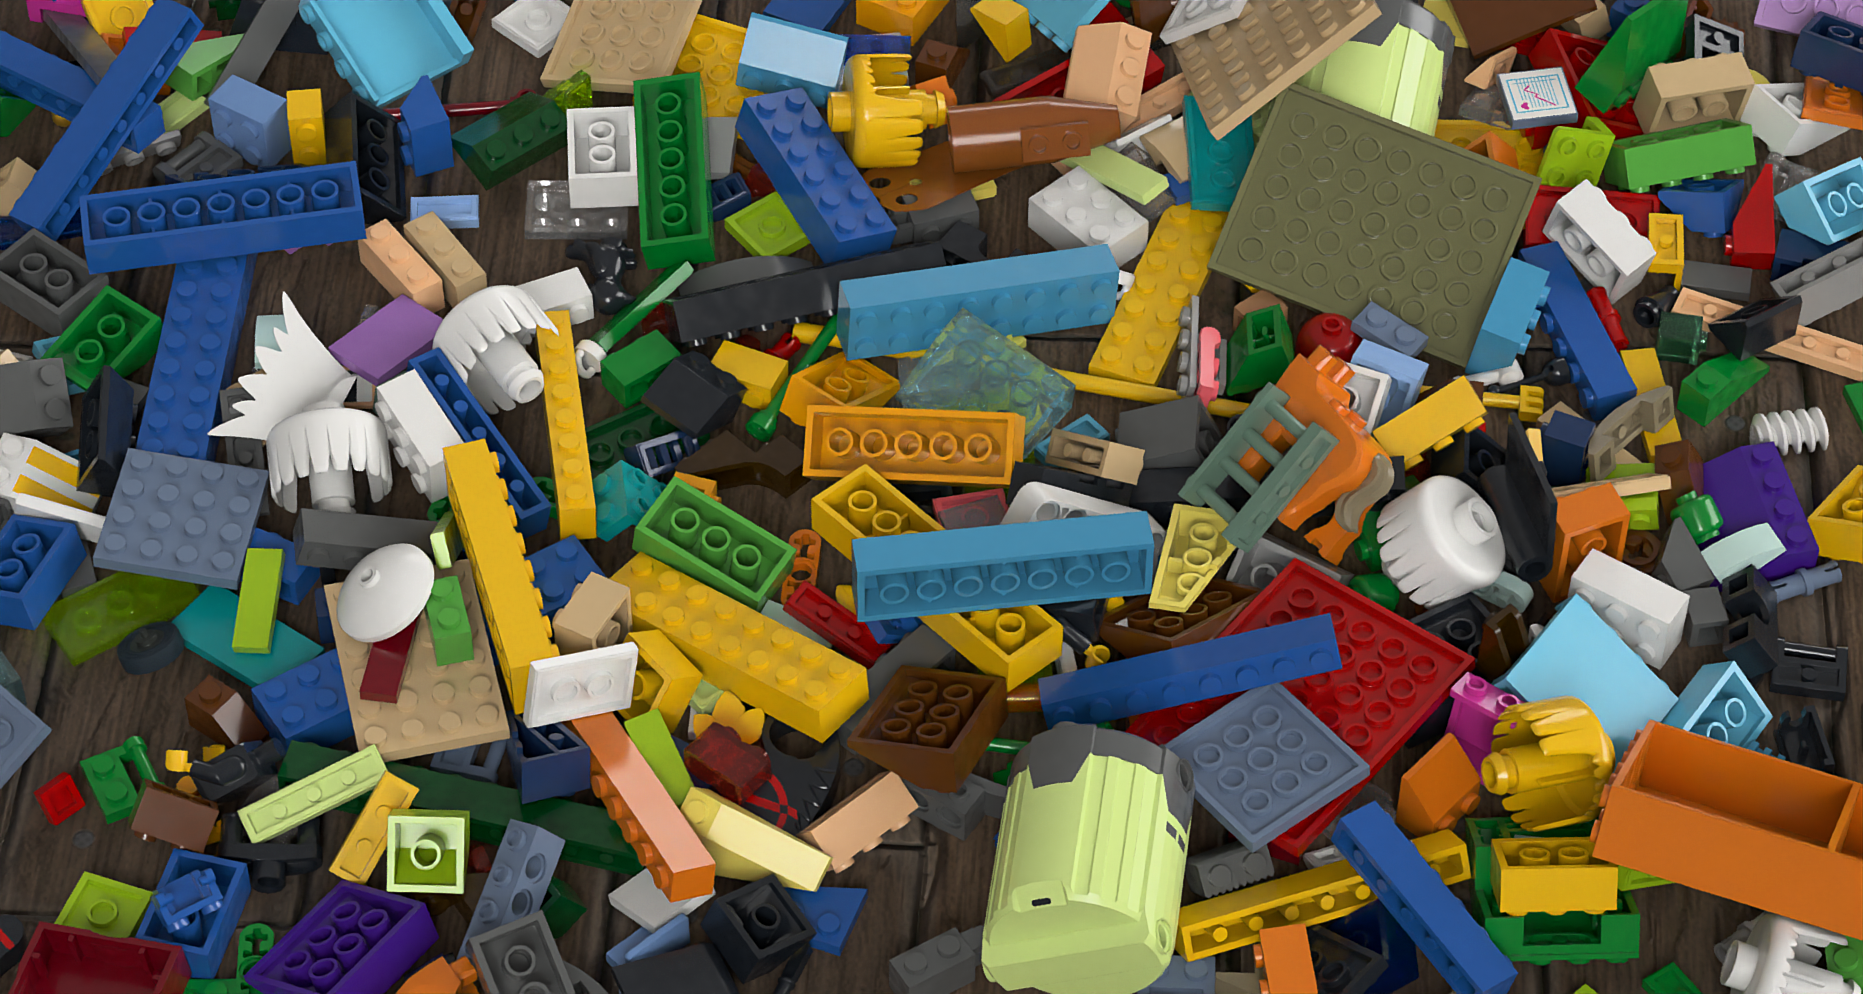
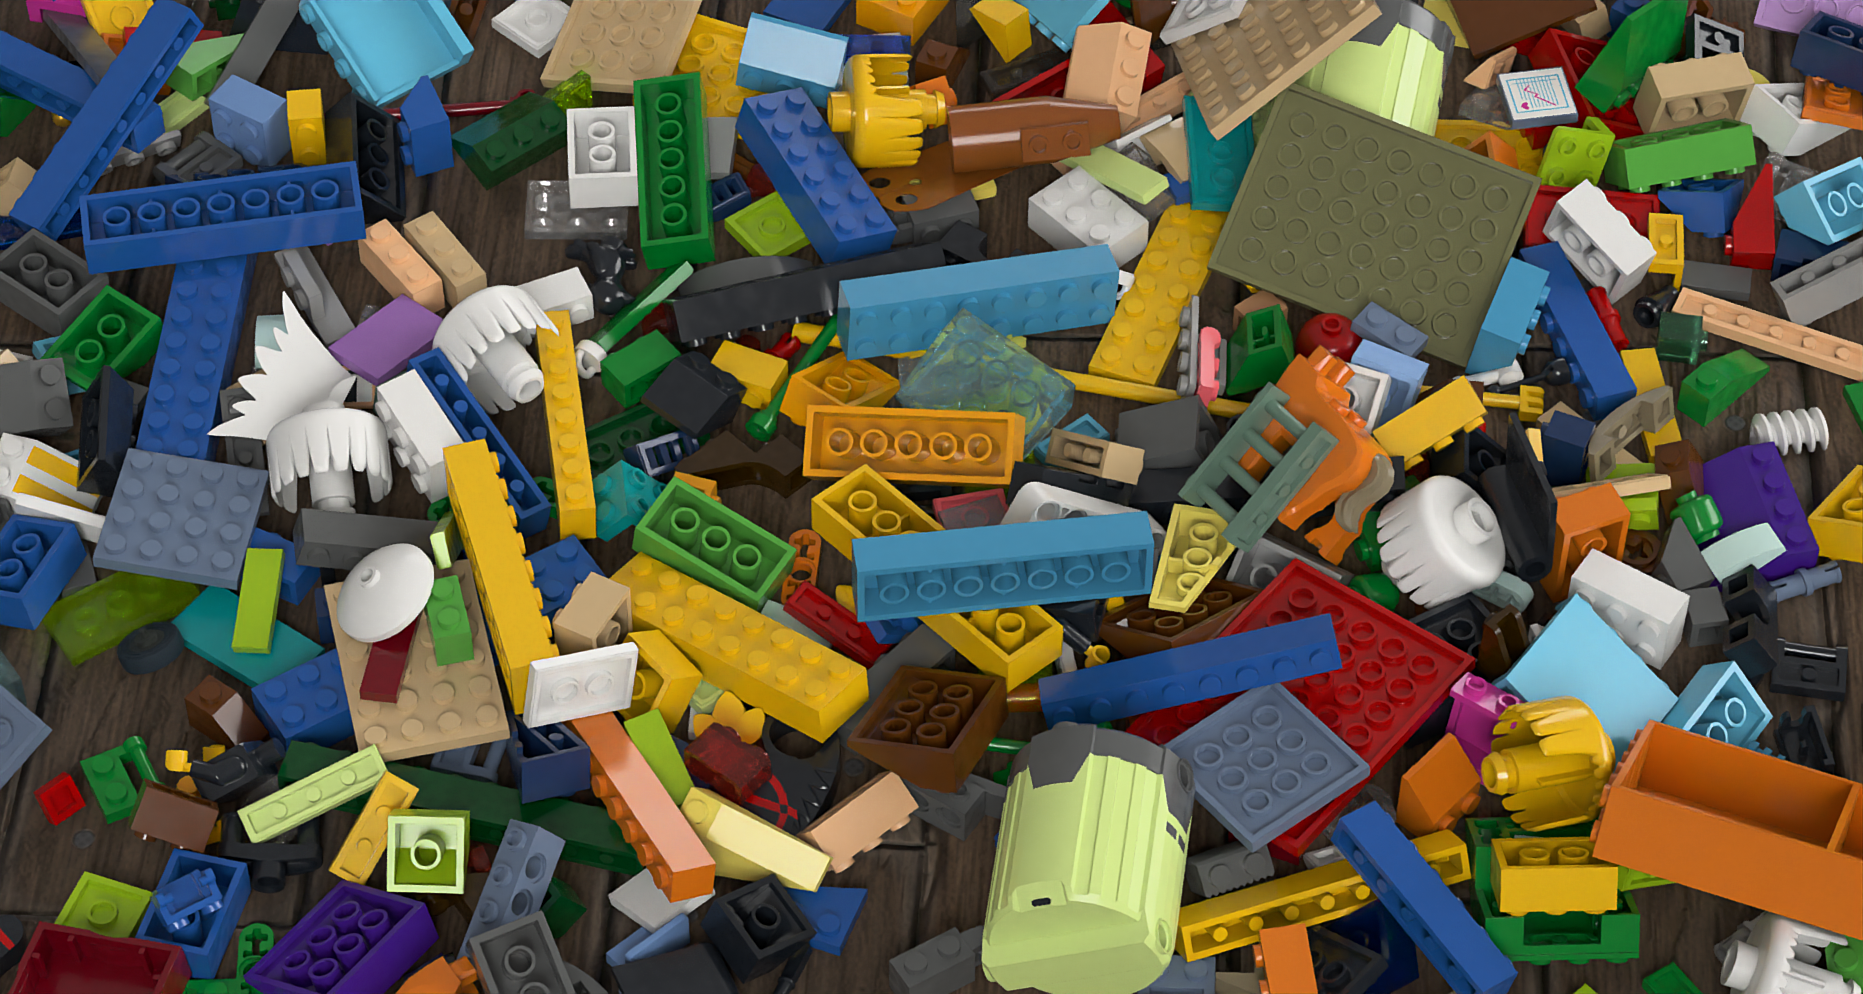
(314, 294): none -> light grey bracket
(453, 211): light blue tile -> none
(1758, 325): black slope -> none

